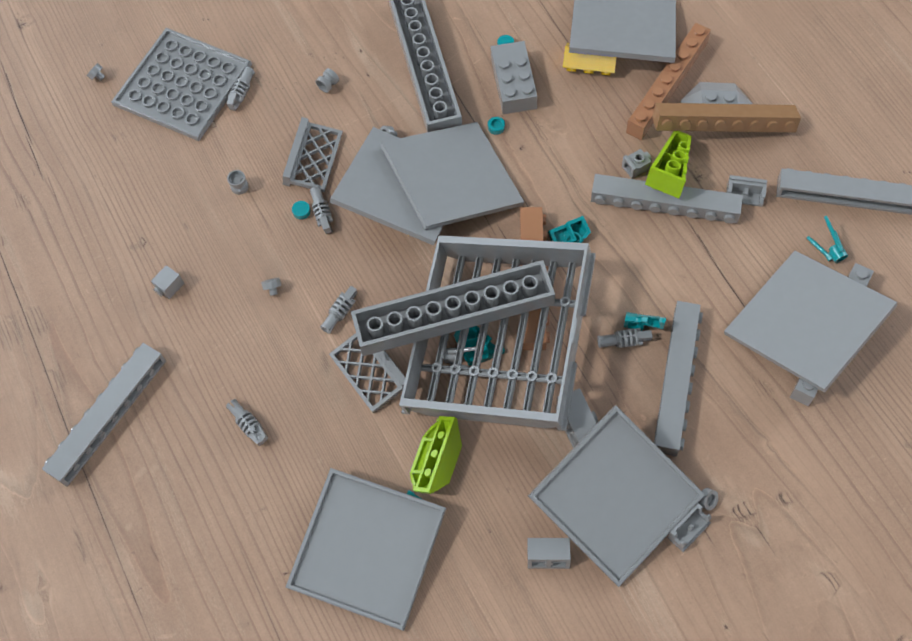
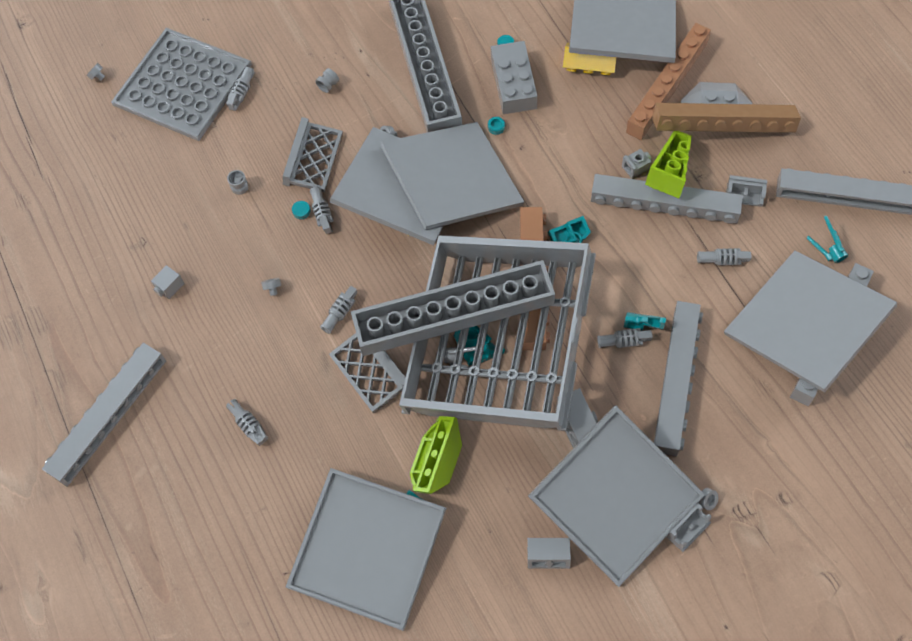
(724, 256): none -> light grey hinge

